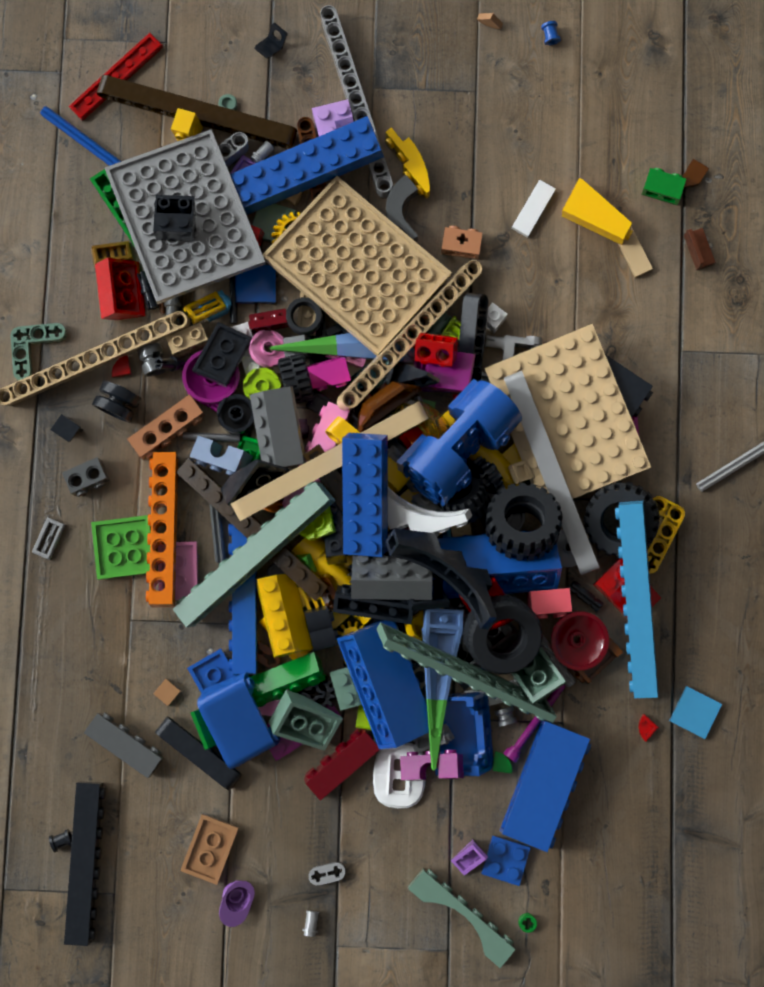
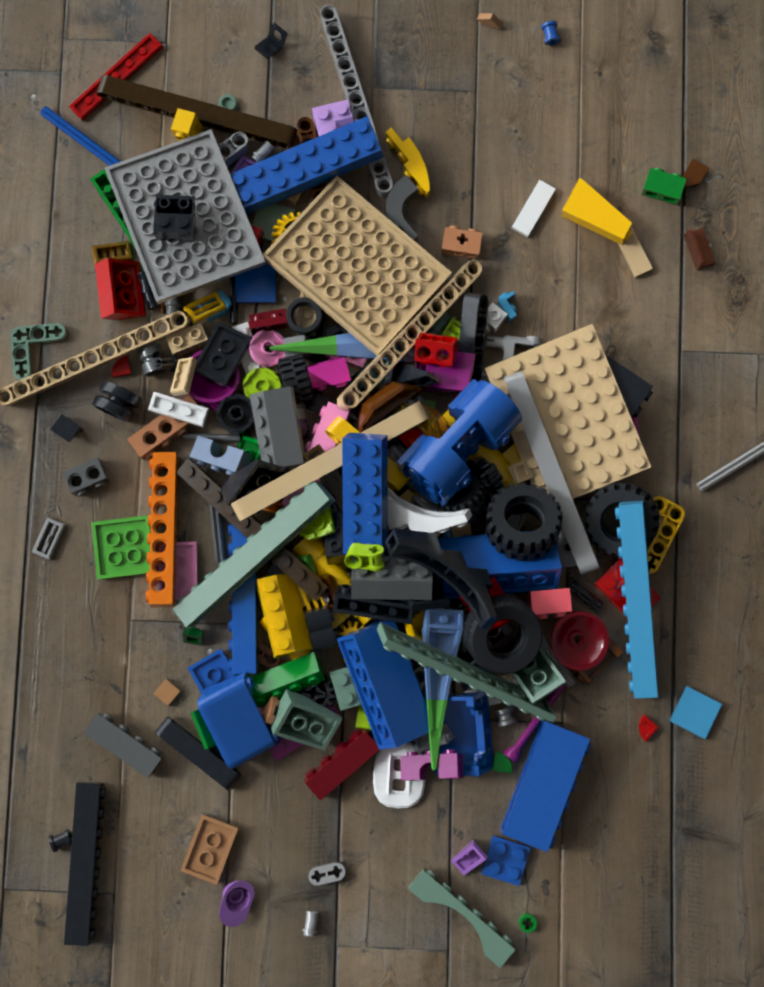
(178, 409): none -> white tile
(183, 376): none -> tan plate
(193, 636): none -> dark green plate
(268, 710): none -> nougat tile
(364, 556): none -> lime piece
(506, 307): none -> dark azure bracket

